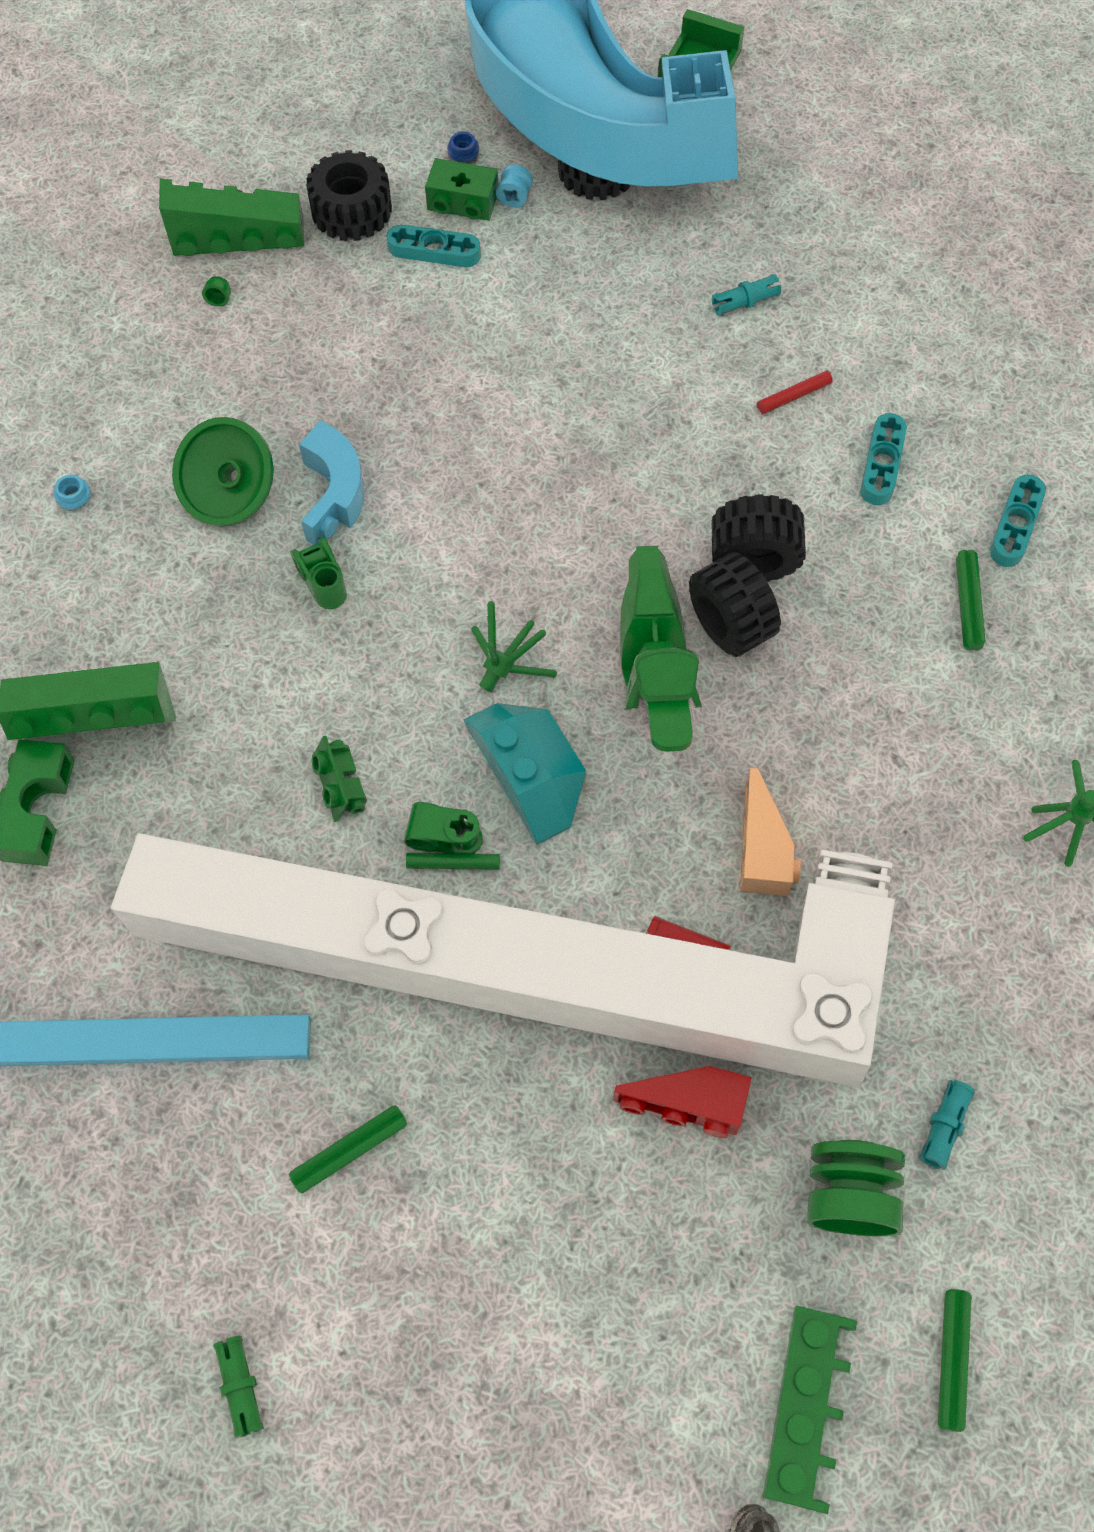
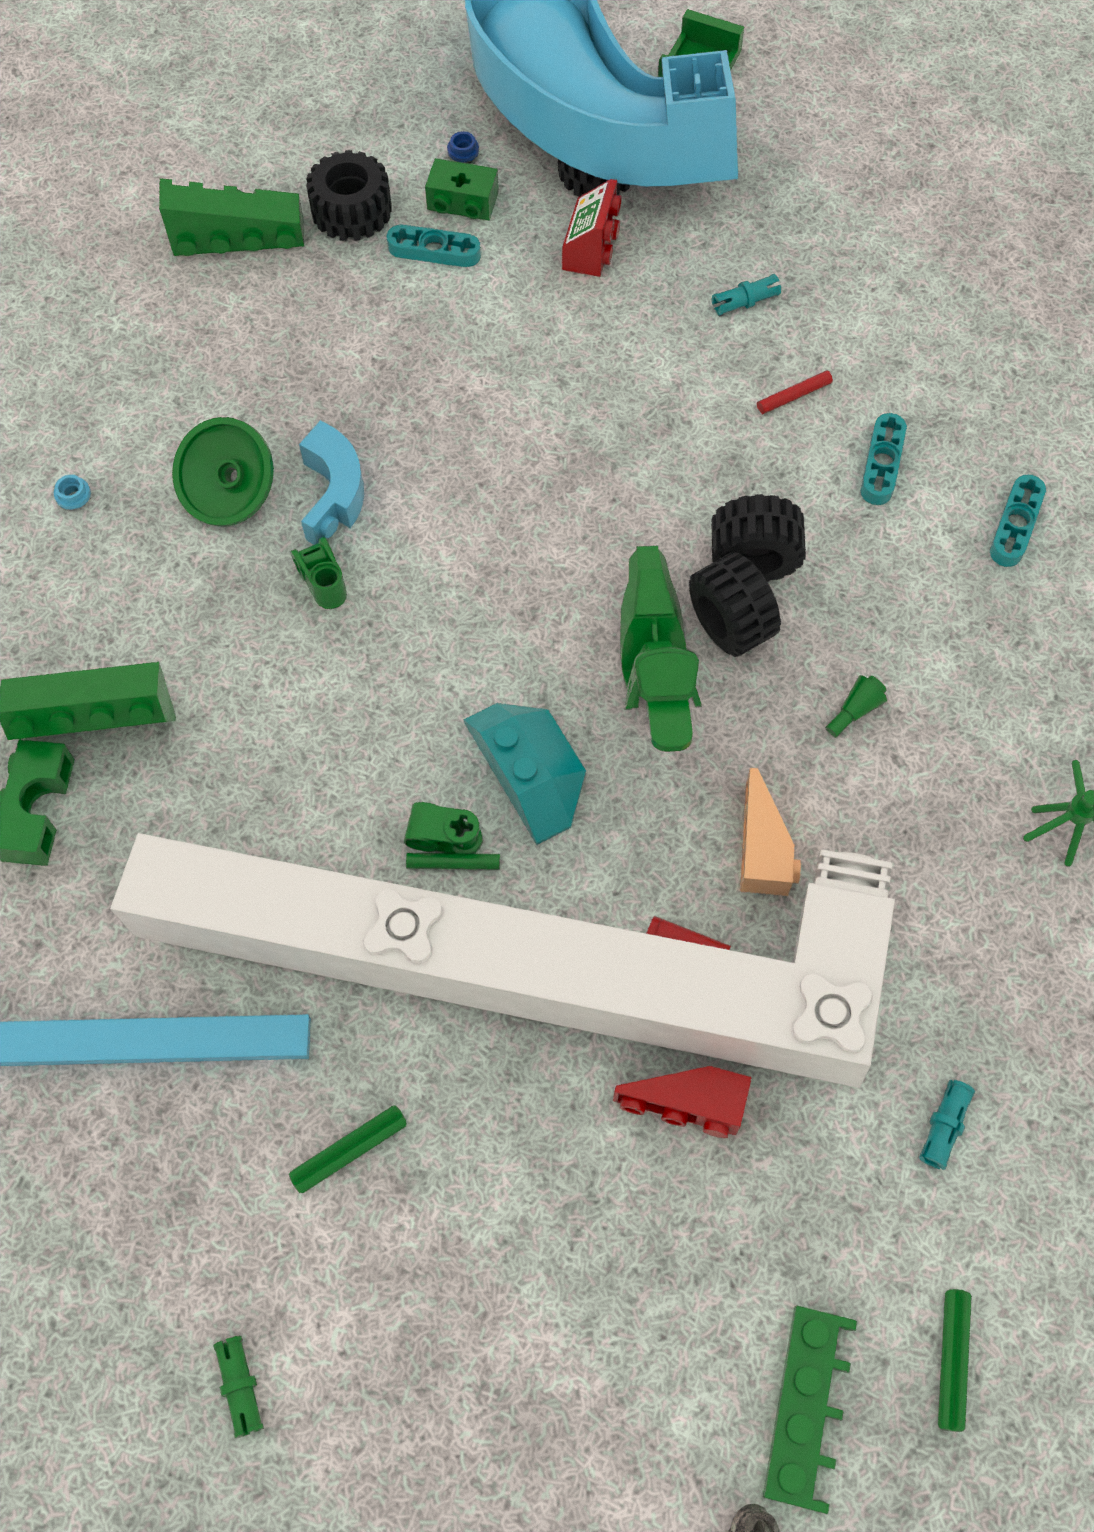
(216, 291): green hinge -> none
(331, 764): green hinge -> none
(502, 663): green plant -> none
(514, 186): medium azure wheel -> none
(591, 230): none -> red slope
(856, 1181): green wheel -> none
(863, 698): none -> green cone
(970, 600): green axle -> none

